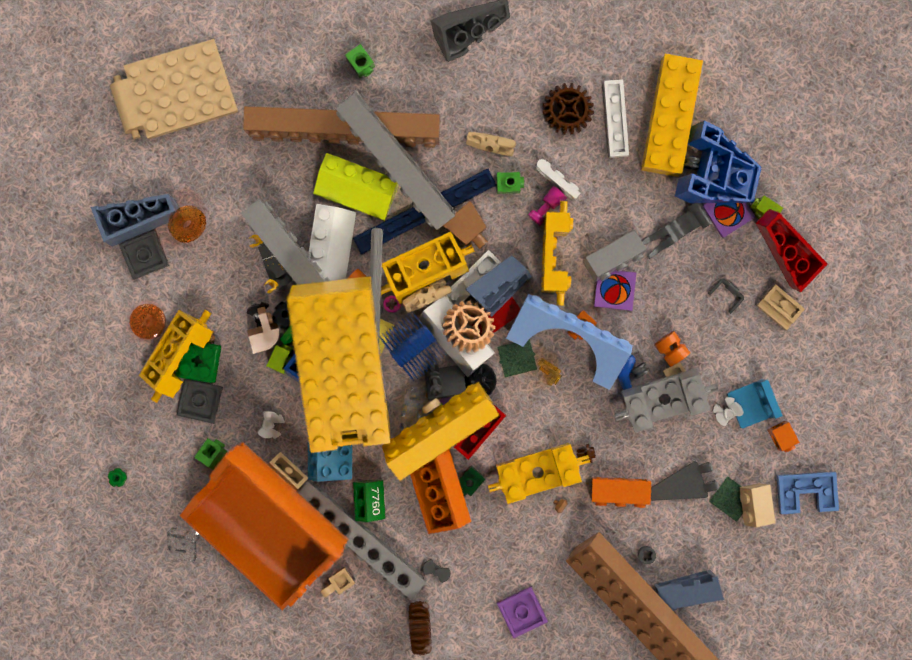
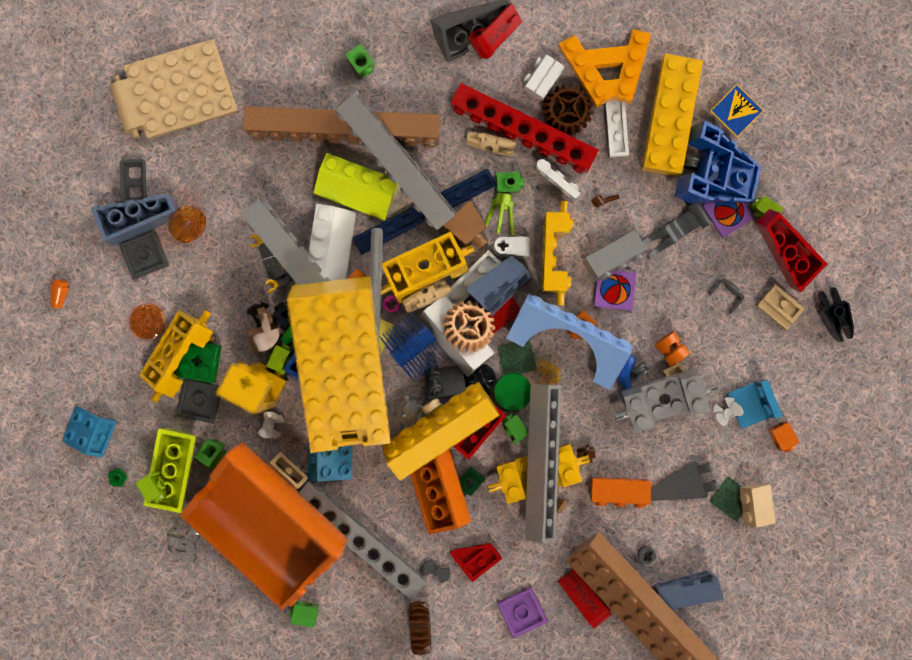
(58, 292): none -> orange cone
(88, 432): none -> dark azure bracket
(126, 182): none -> dark grey piece
(152, 487): none -> lime brick
(173, 460): none -> neon yellow slope
(252, 386): none -> yellow plate
(304, 614): none -> bright green brick
(339, 581): tan plate -> none
(369, 500): green brick -> none
(466, 94): none -> red brick
(476, 559): none -> red wing
(488, 39): none -> red door
(502, 203): none -> lime plant
(512, 391): none -> green tile
(515, 428): none -> bright green brick
(516, 246): none -> white piece
(543, 77): none -> white brick
(543, 463): none -> light grey brick
(551, 201): dark pink piece -> none
(585, 65): none -> light orange plate
(585, 599): none -> red door
(599, 201): none -> reddish brown hand
(736, 110): none -> piece
(821, 483): medium blue plate -> none
(836, 315): none -> black hinge

